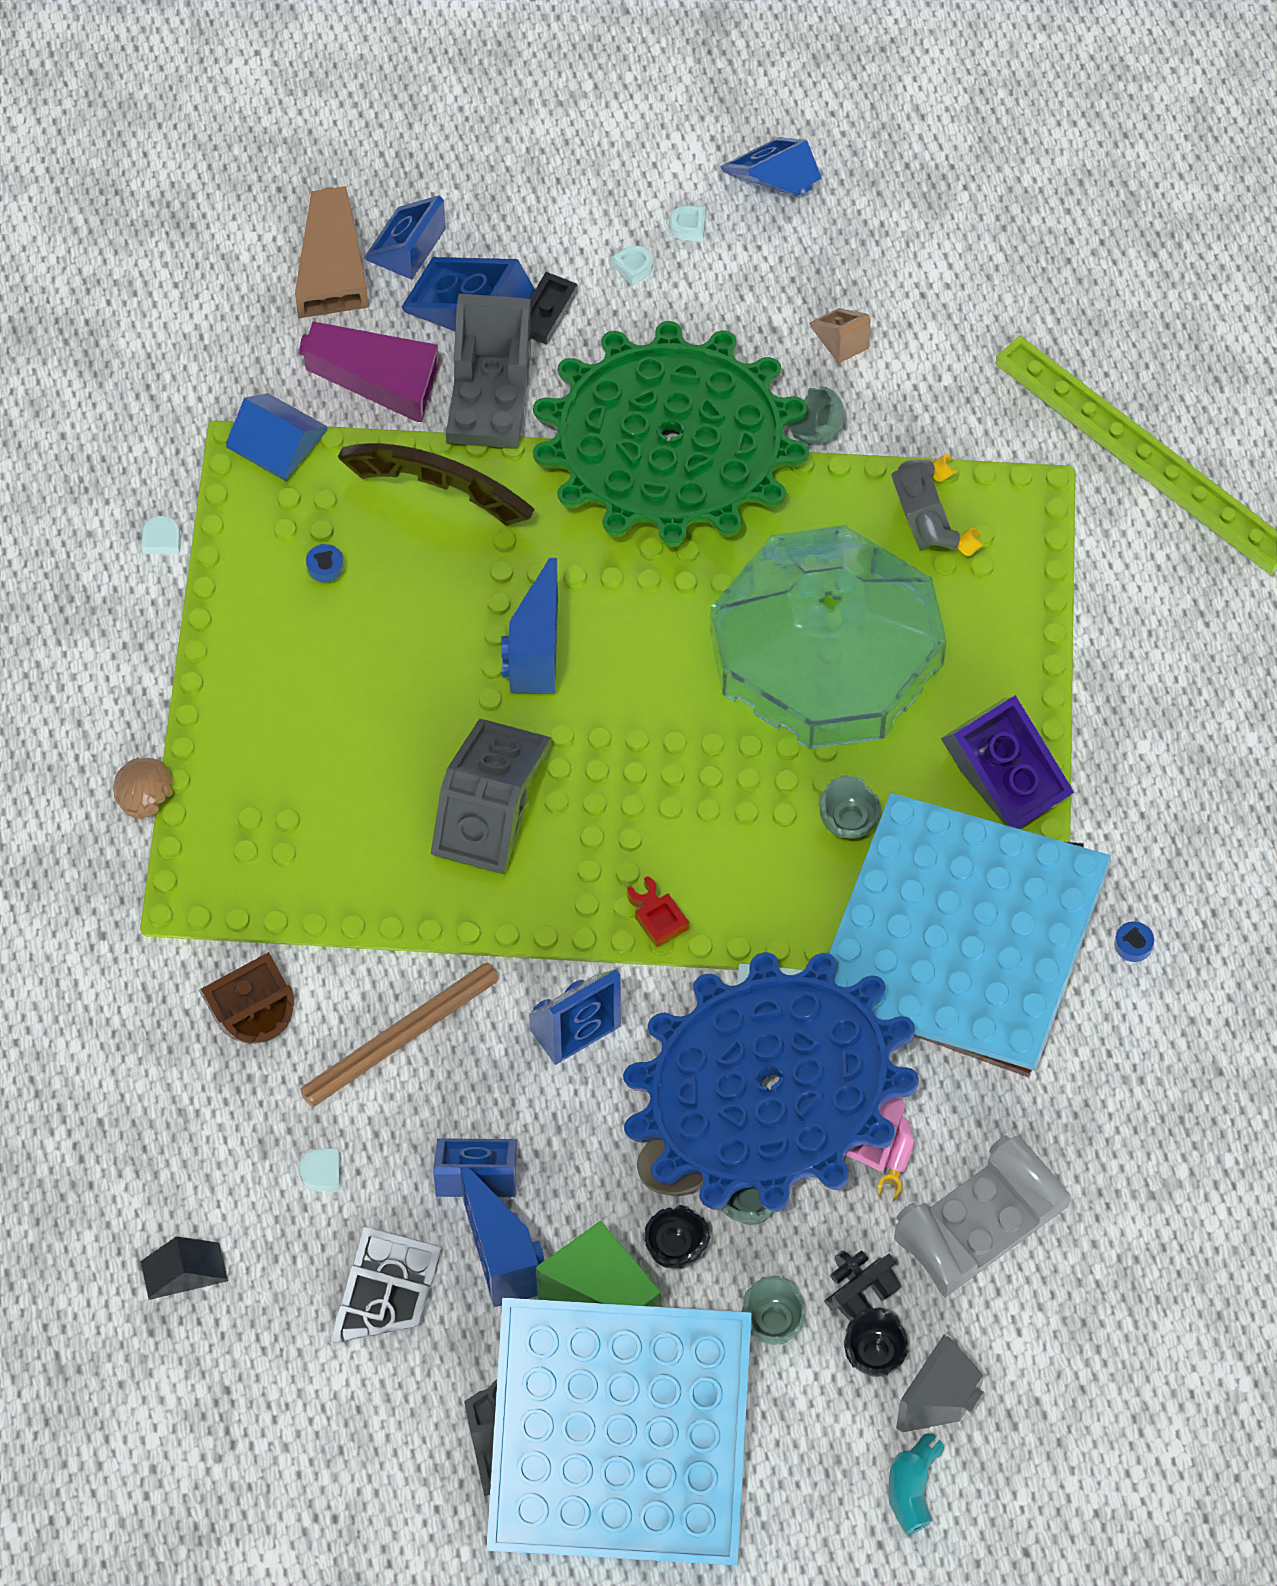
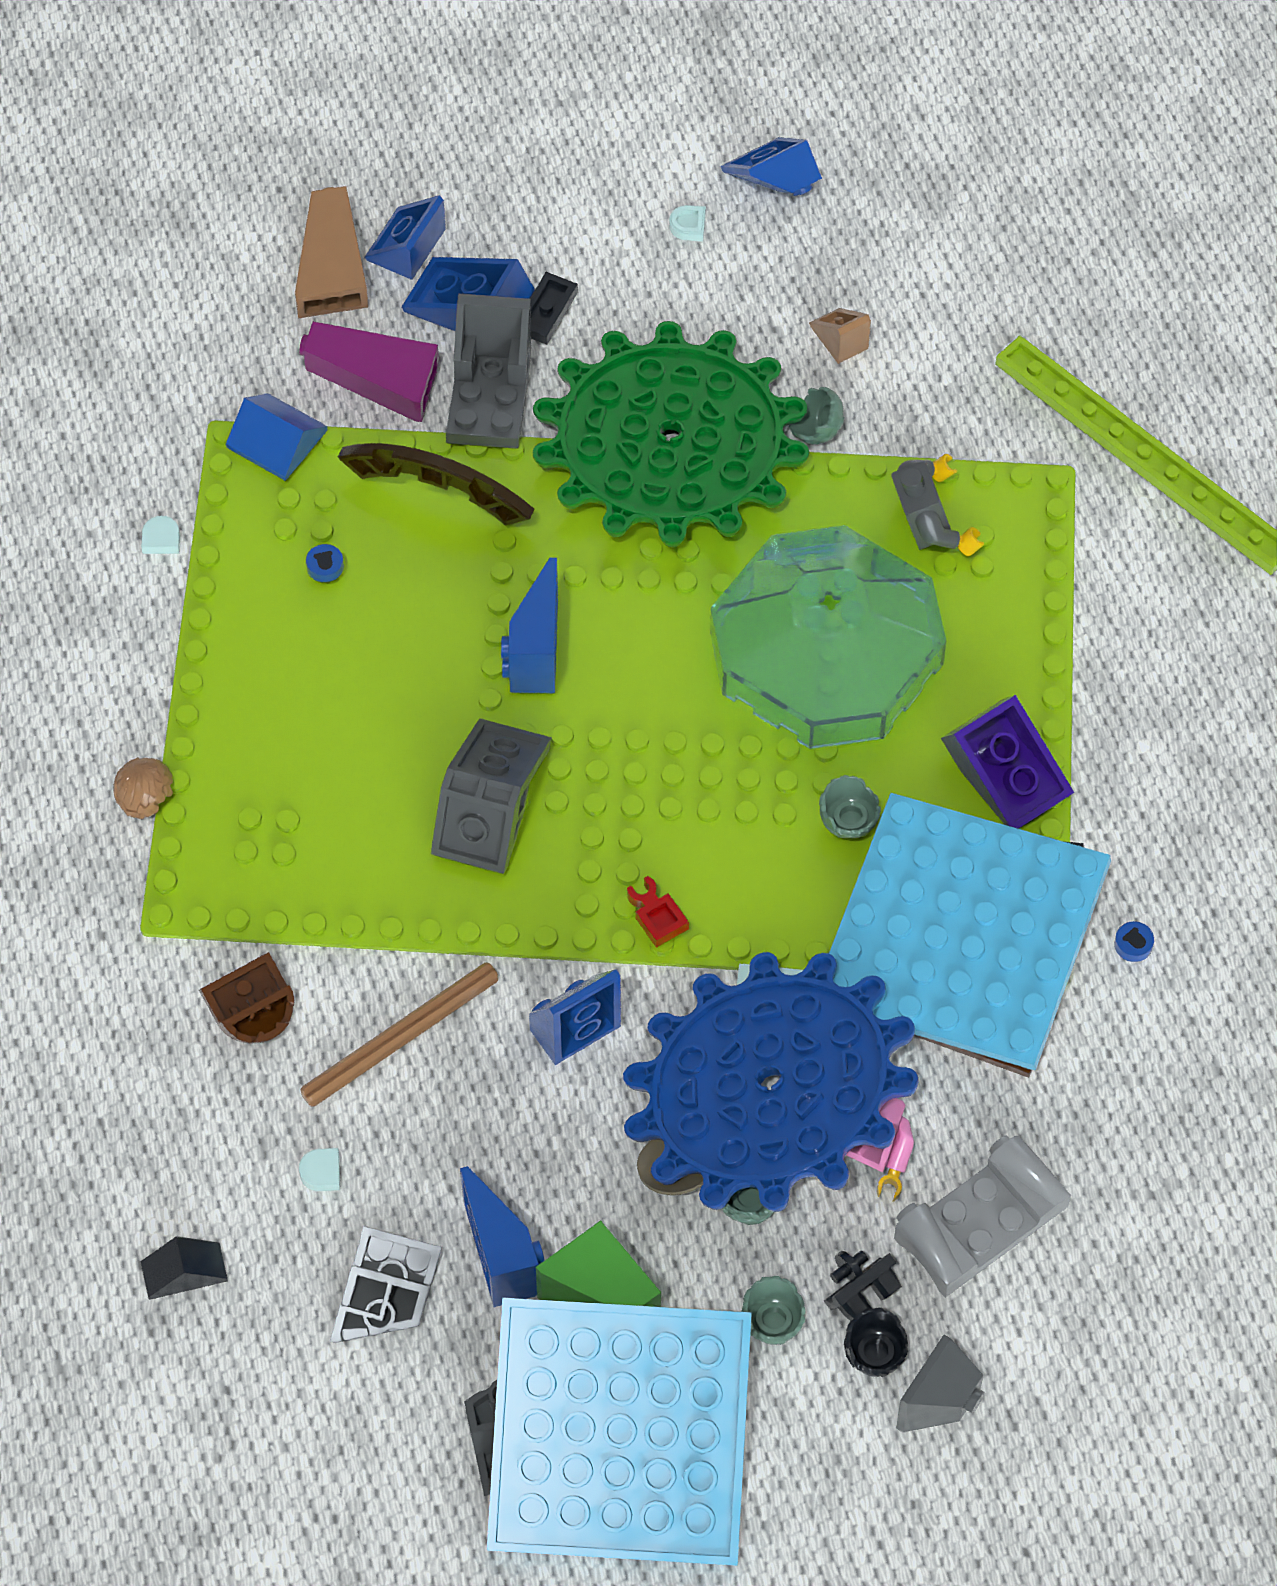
(488, 1158): blue slope -> none
(633, 263): light aqua tile -> none
(676, 1237): black hair -> none
(908, 1482): teal arm -> none

